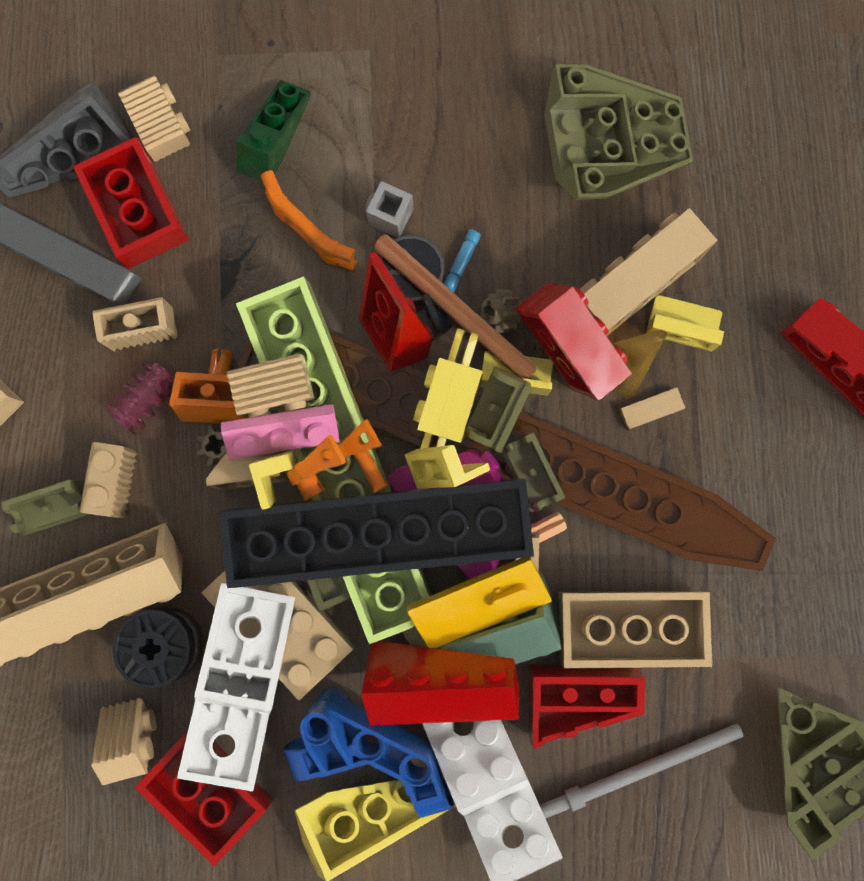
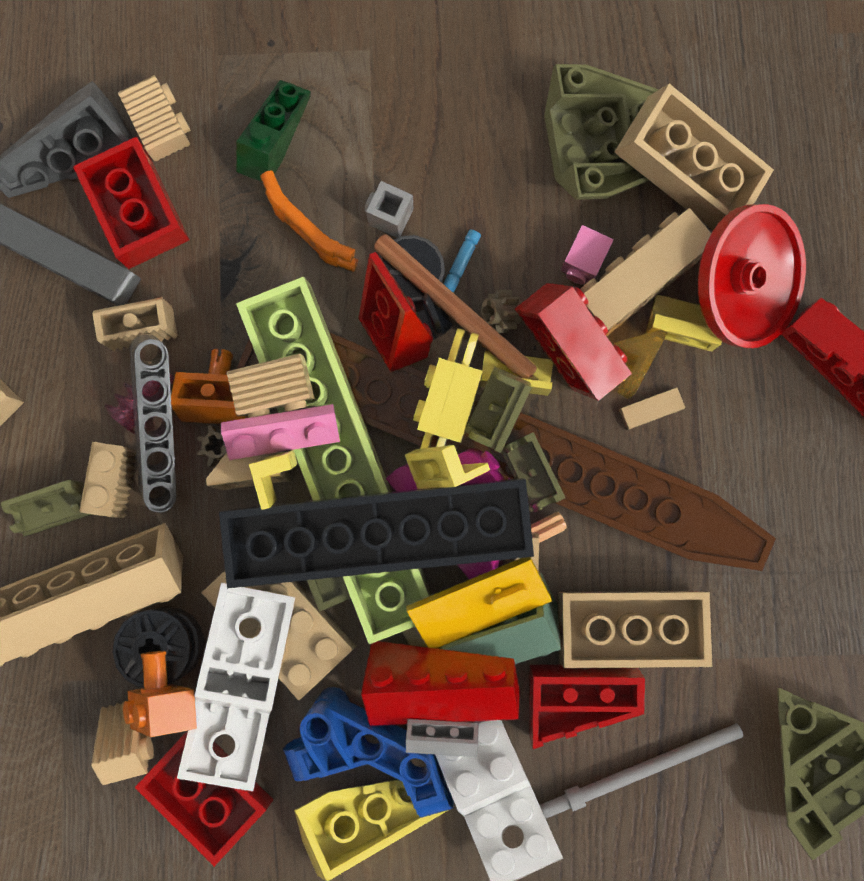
(157, 440): none -> dark grey beam
(159, 706): none -> orange brick
(304, 473): orange piece -> none
(442, 737): none -> light grey piece
(586, 255): none -> bright pink brick
(692, 157): none -> tan brick
(752, 275): none -> red dish

